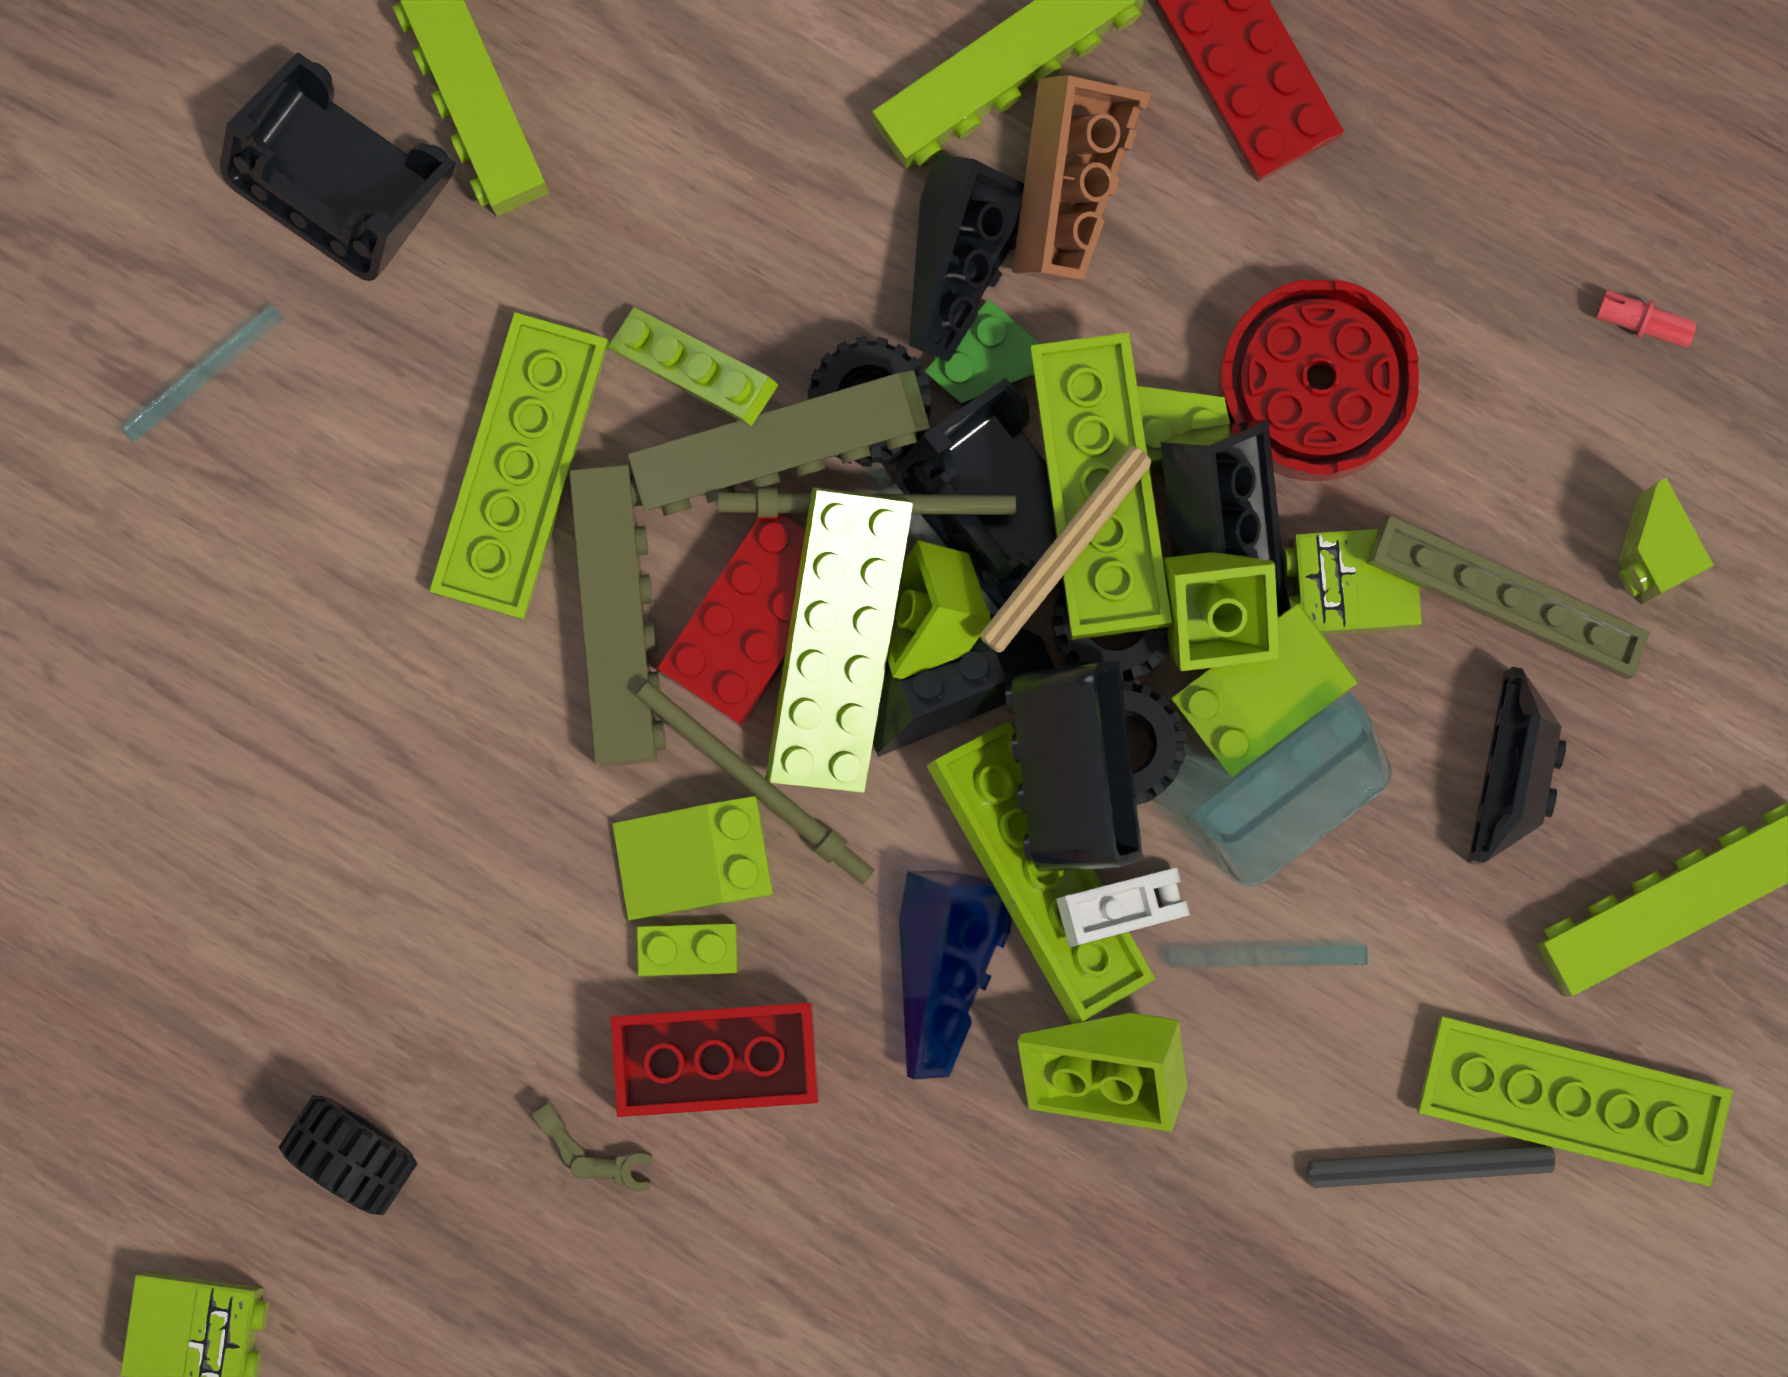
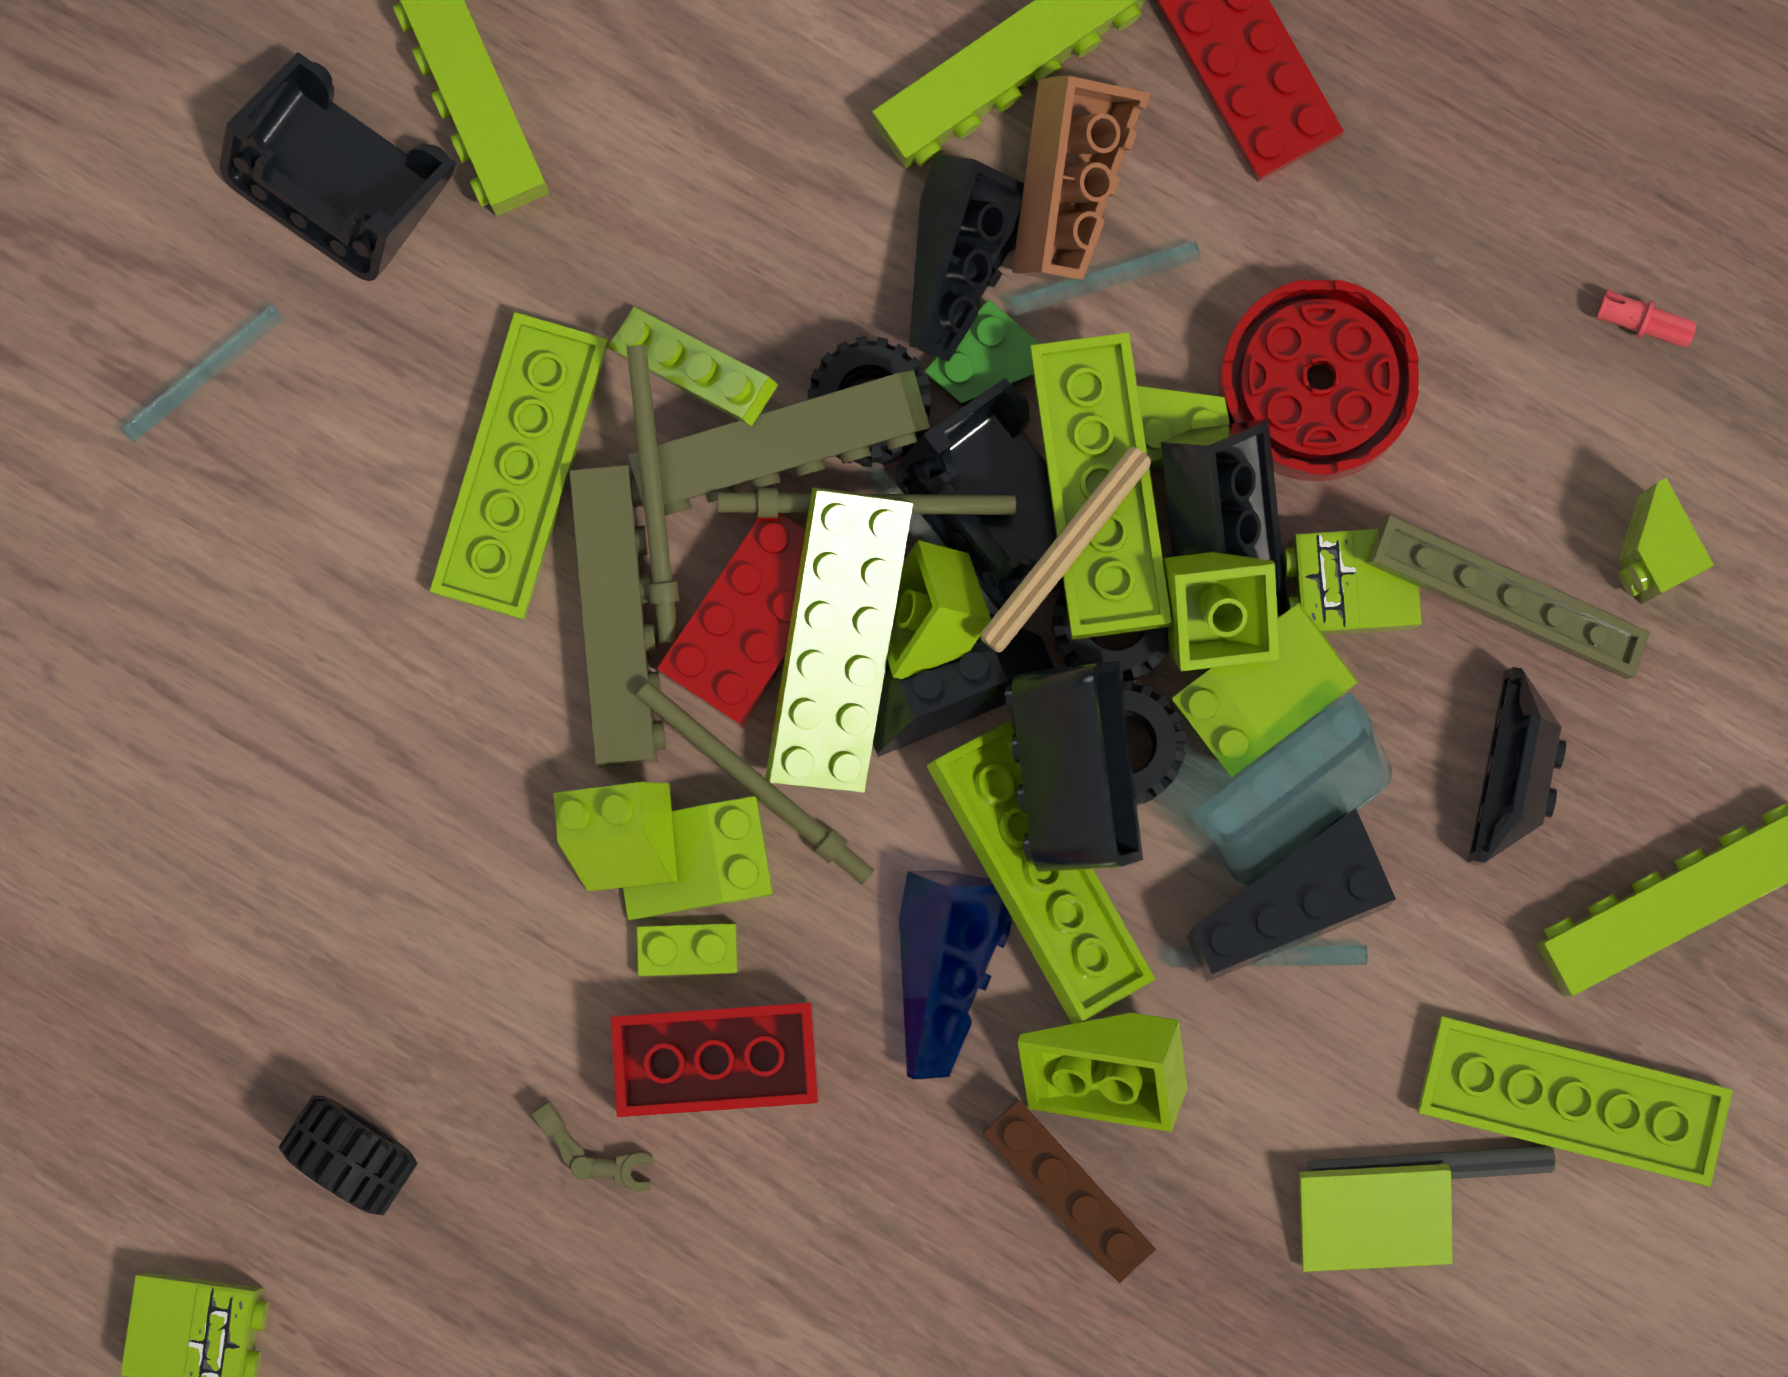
(618, 834): none -> lime slope
(663, 590): none -> olive bar
(1068, 1190): none -> reddish brown brick
(1105, 278): none -> clear light blue bar
(1121, 907): white plate -> none
(1303, 897): none -> black wedge
(1375, 1217): none -> lime tile

